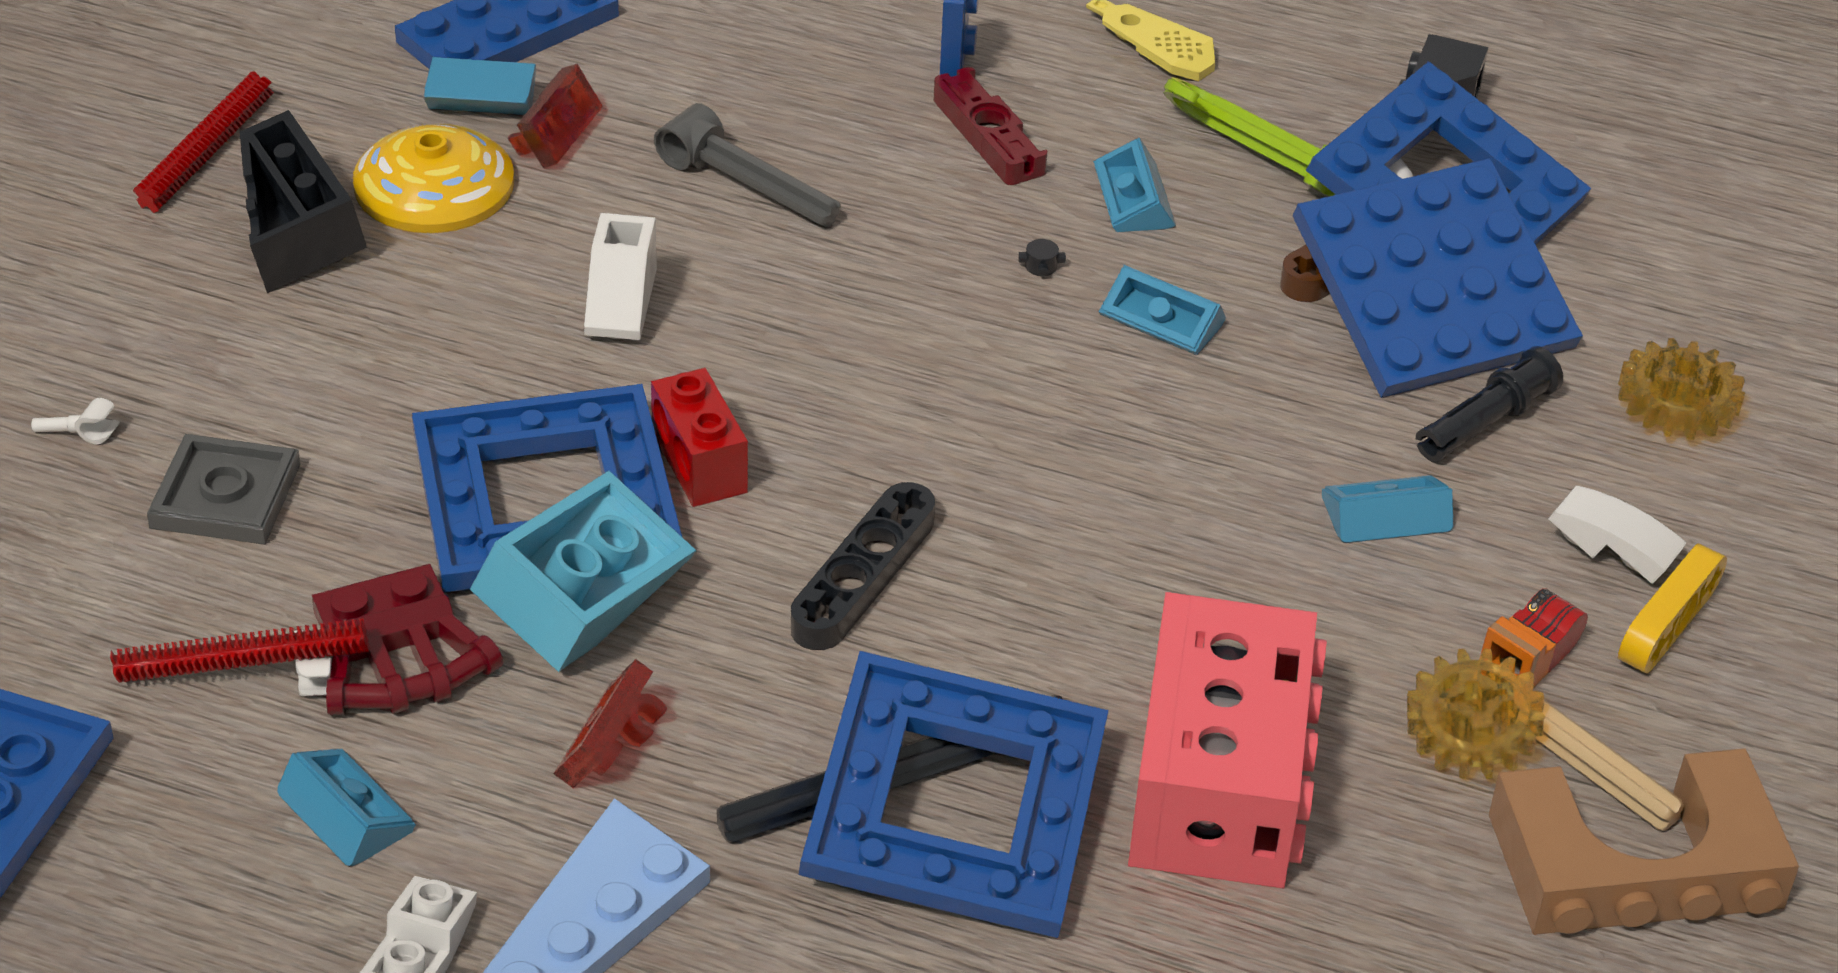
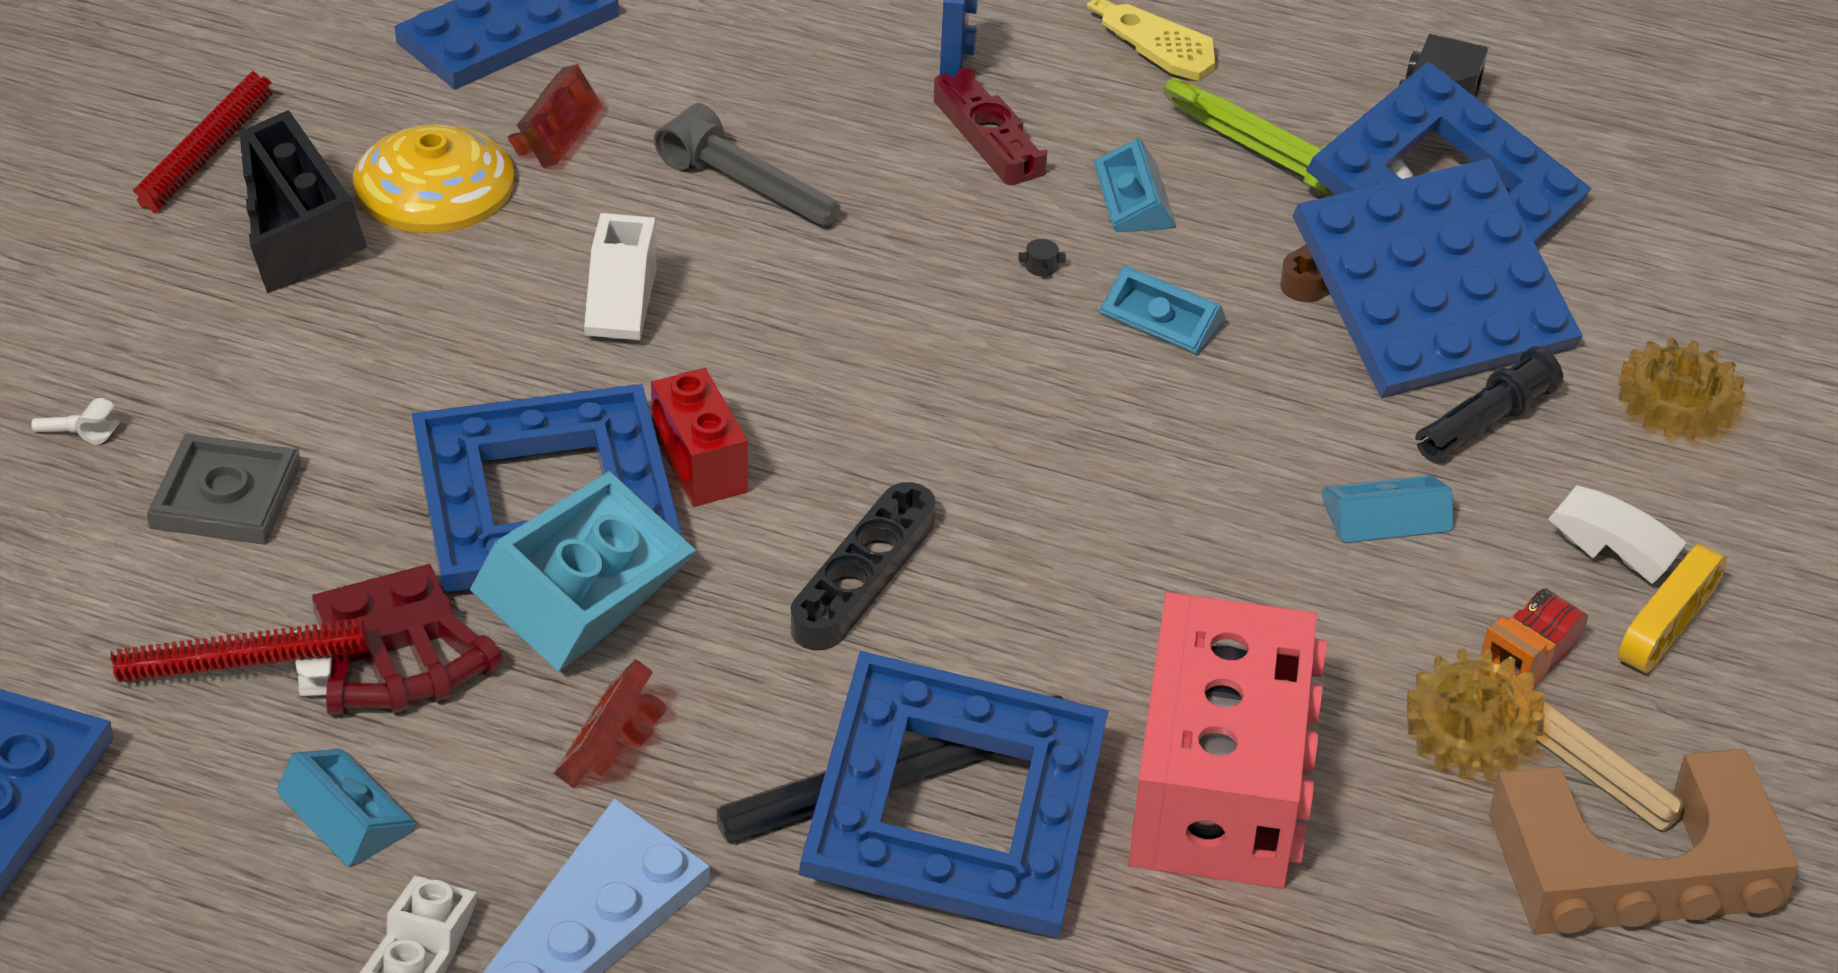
(480, 86): dark azure slope -> none

